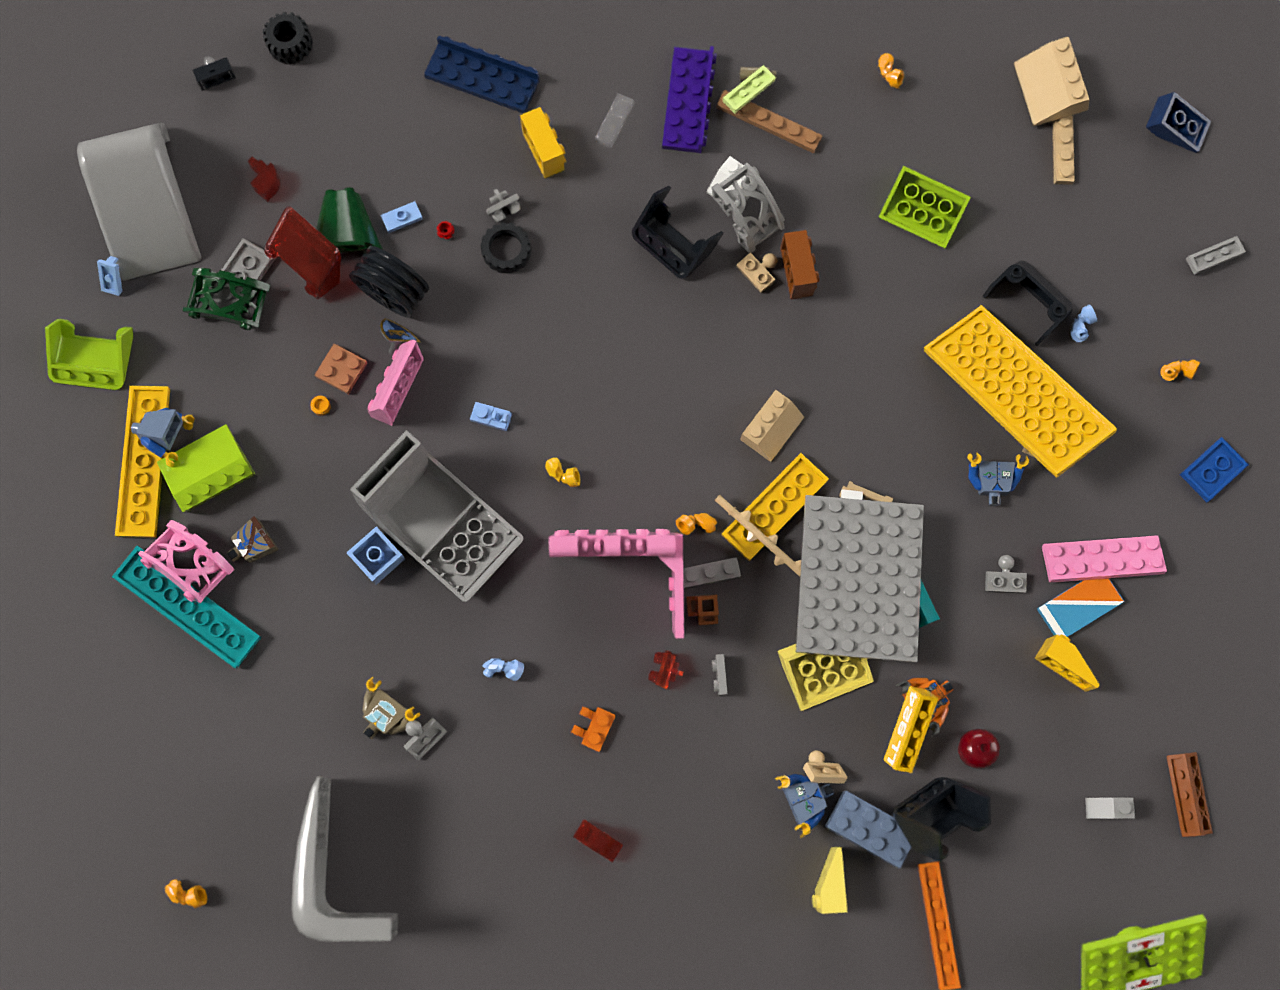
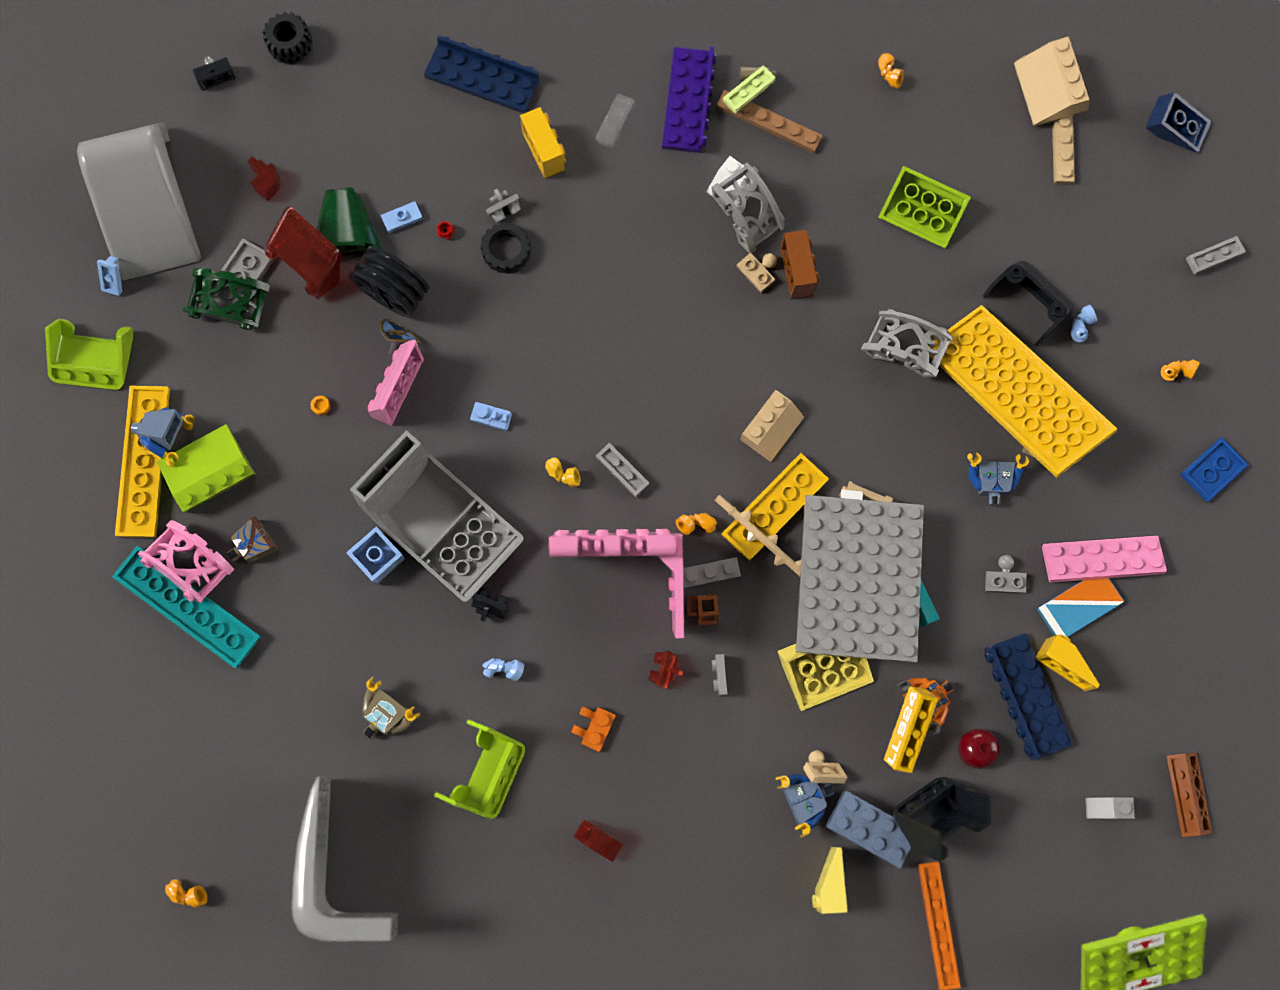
(341, 369): nougat plate -> none
(423, 737): light grey plate -> none
(489, 607): none -> black hips
(491, 775): none -> lime windscreen
(622, 470): none -> light grey plate
(667, 243): black windscreen -> none
(903, 322): none -> light grey fence
(1028, 697): none -> dark blue bracket

